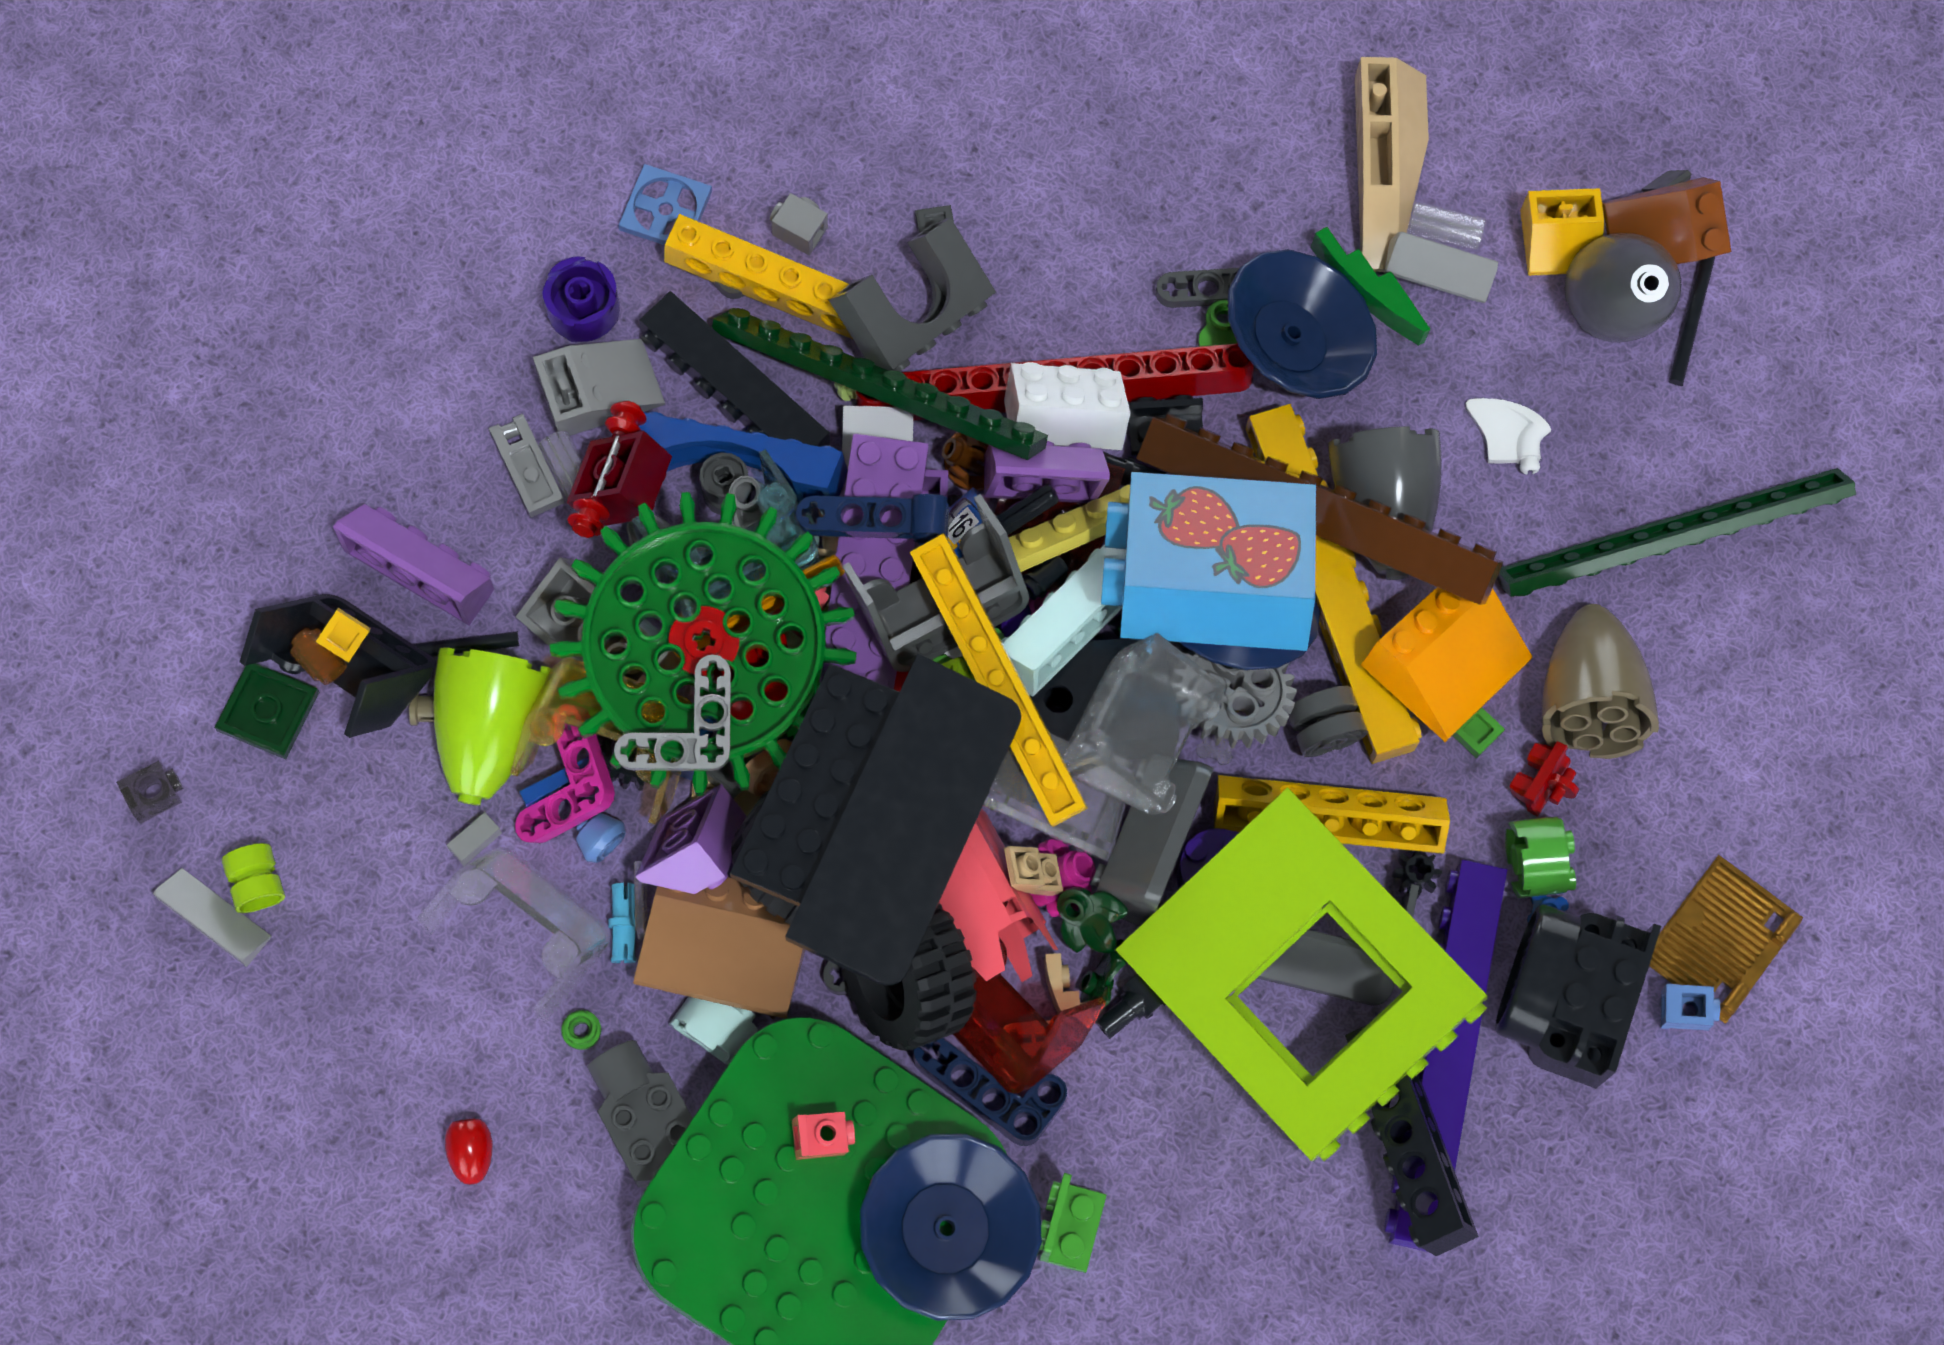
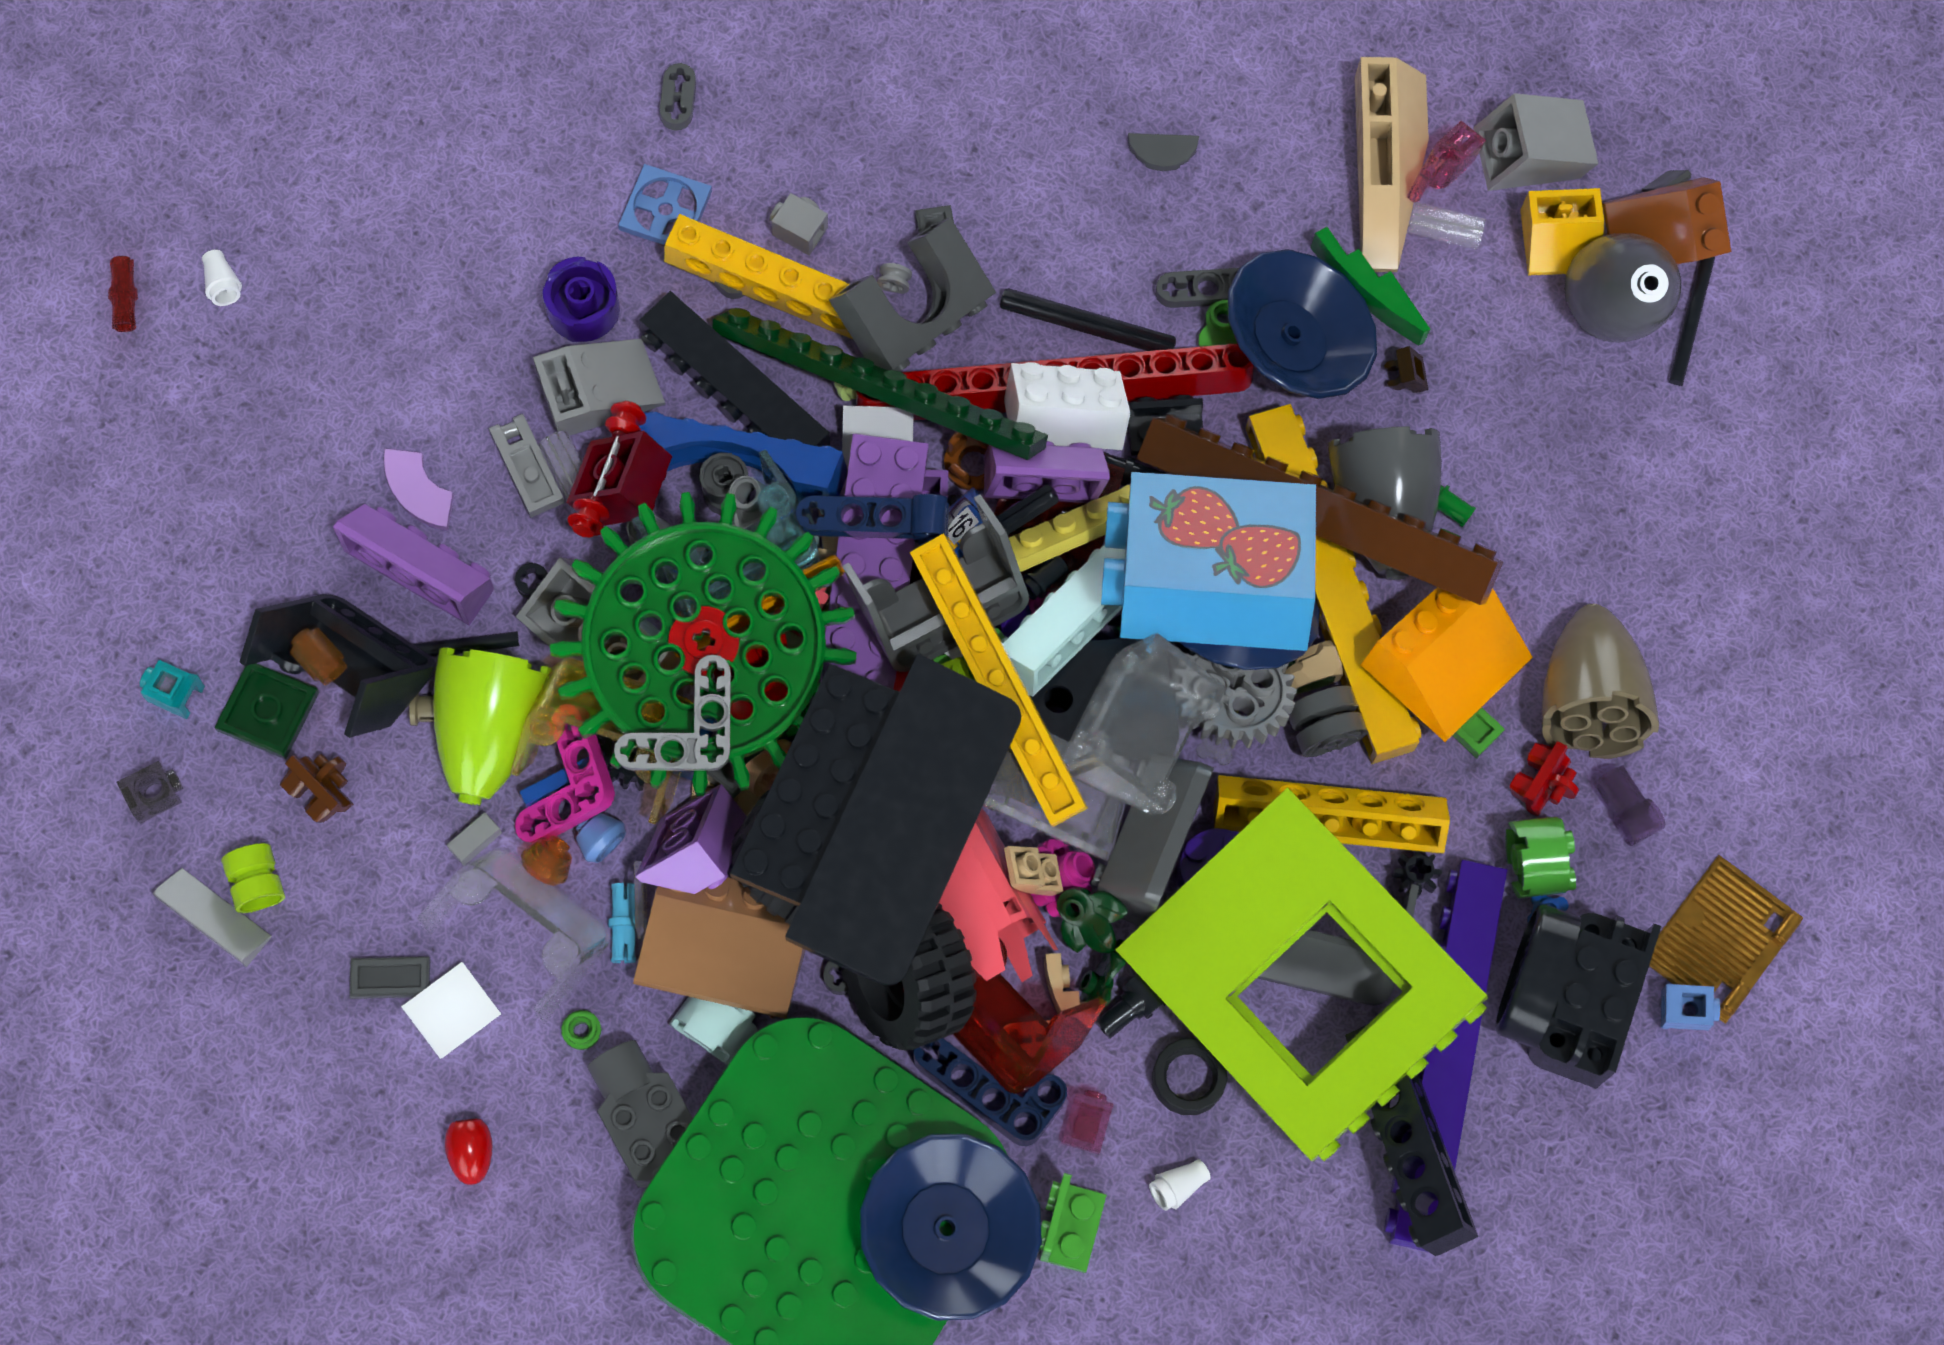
(122, 294): none -> clear red pin
(169, 687): none -> teal window
(220, 280): none -> white cone
(319, 778): none -> reddish brown hips
(343, 635): yellow plate -> none
(389, 977): none -> dark grey tile
(414, 489): none -> lavender tile
(451, 1010): none -> white sticker
(523, 572): none -> black bush
(547, 860): none -> clear orange cone
(685, 97): none -> dark grey beam
(807, 1136): coral brick -> none
(894, 278): none -> light grey bush
(959, 453): reddish brown pin -> none
(1085, 321): none -> black axle
(1088, 1121): none -> clear pink bracket
(1162, 151): none -> dark grey tile
(1162, 1090): none -> black tyre
(1176, 1185): none -> white cone
(1316, 668): none -> tan rock
(1411, 371): none -> dark brown tile
(1440, 266): light grey slope -> none
(1447, 160): none -> clear pink piece
(1454, 506): none -> green pin
(1509, 432): white arm -> none
(1536, 142): none -> light grey slope
(1632, 812): none -> clear purple piece
(1674, 532): dark green plate -> none

